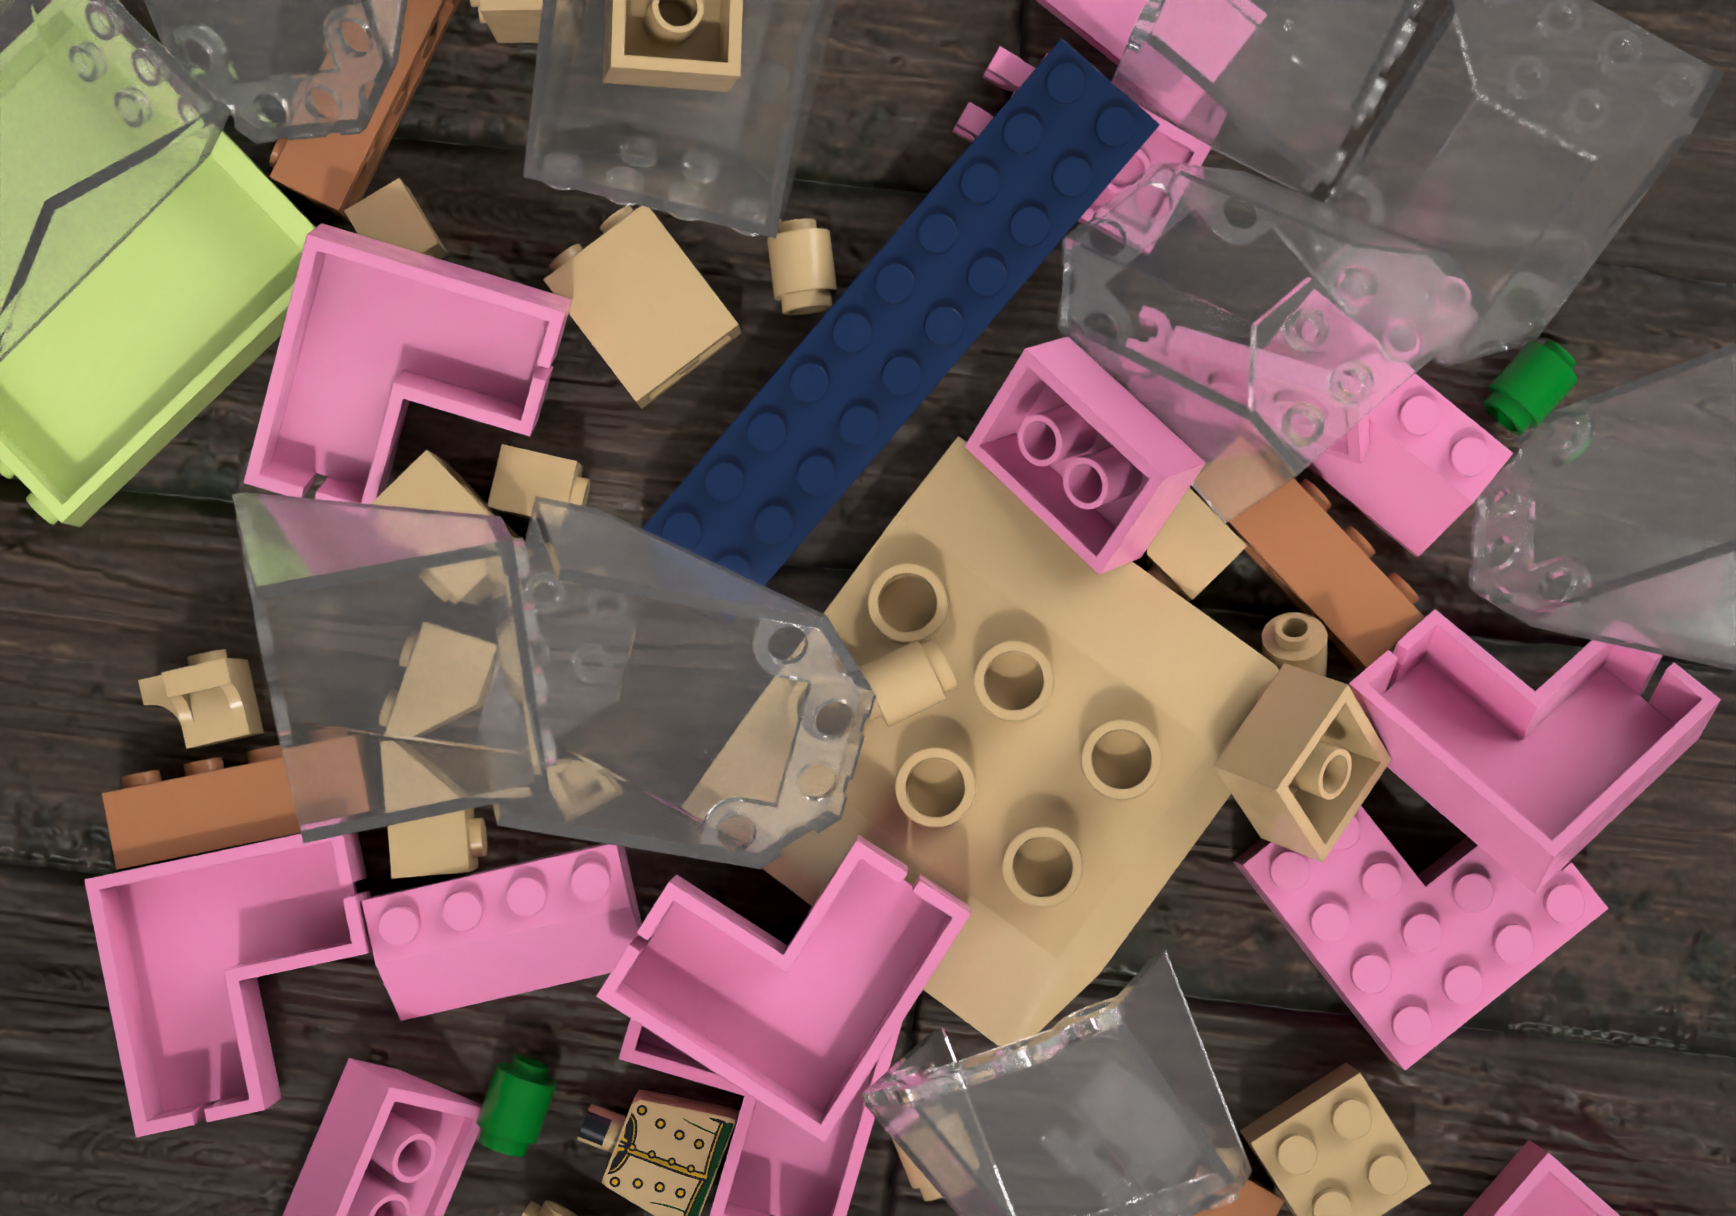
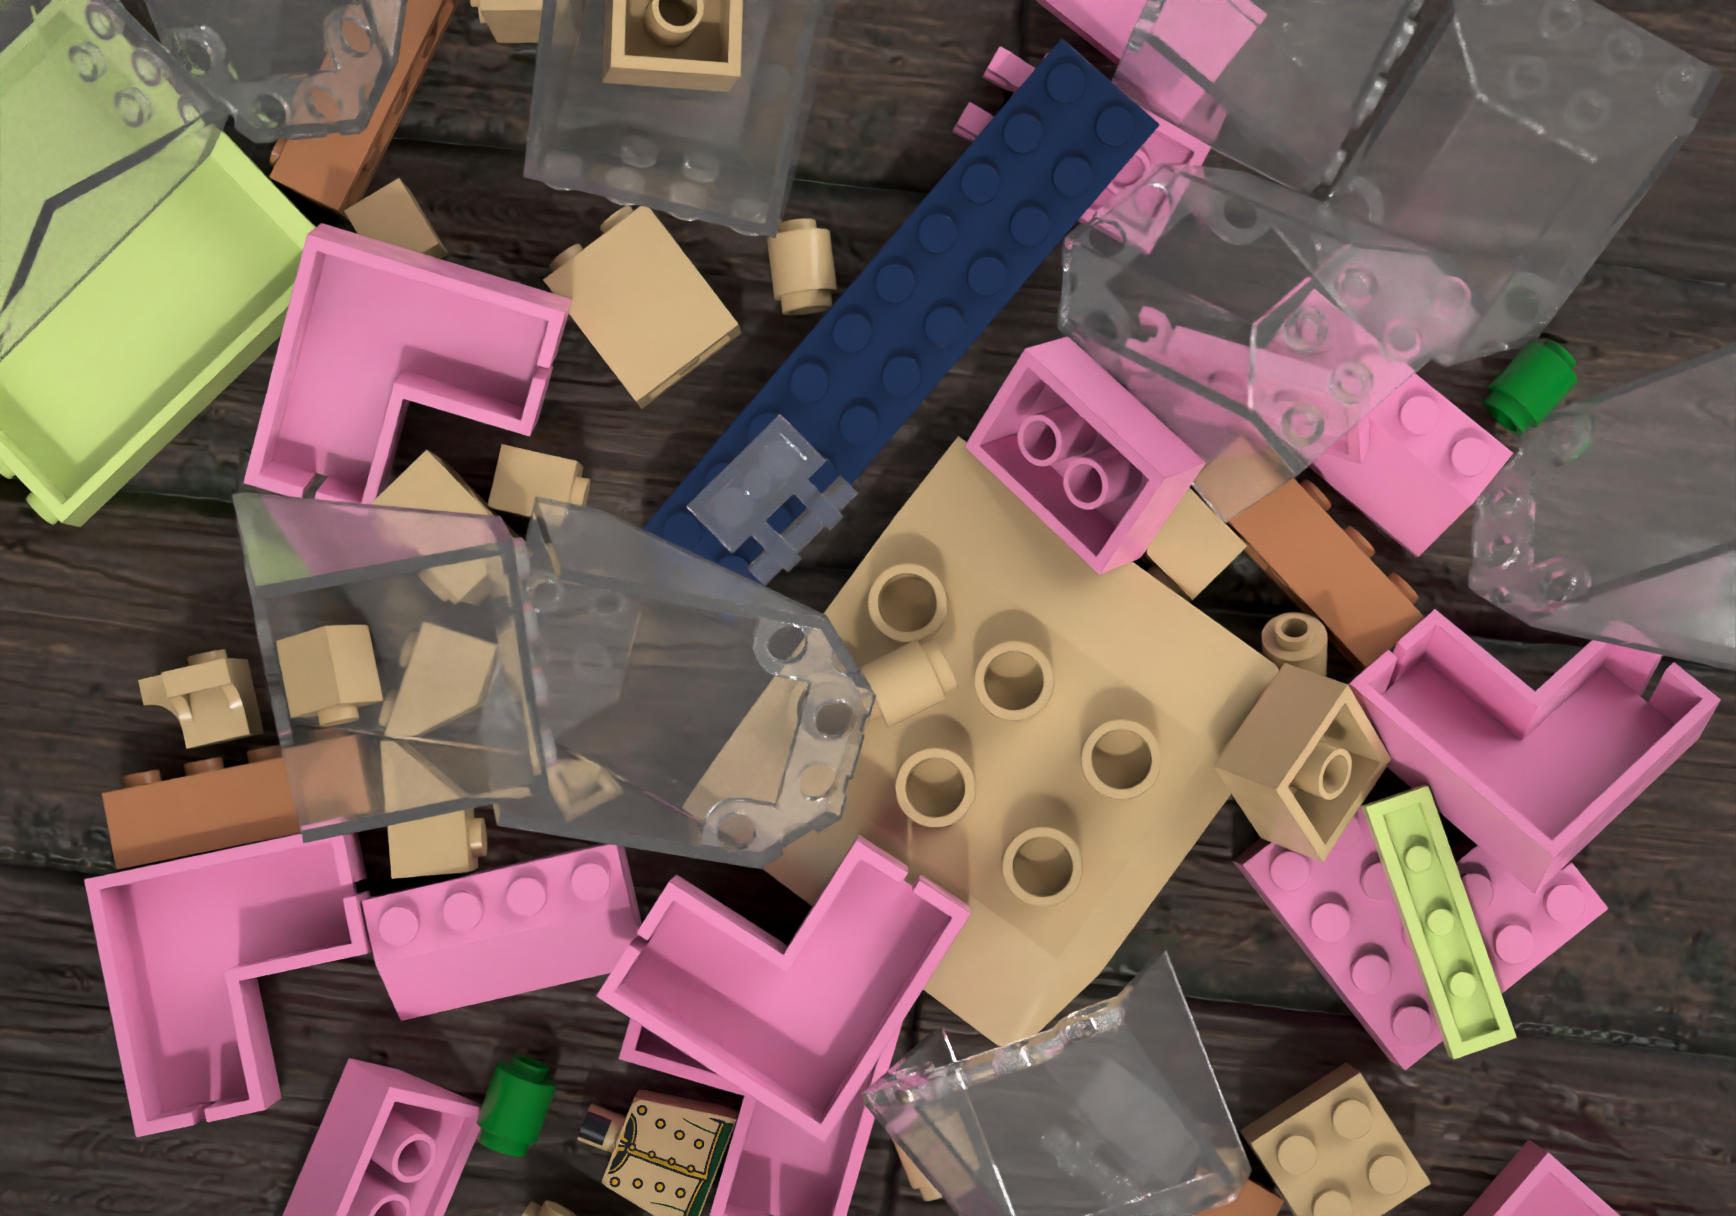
(329, 673): none -> tan brick
(757, 485): none -> clear plate
(1438, 921): none -> yellowish green plate

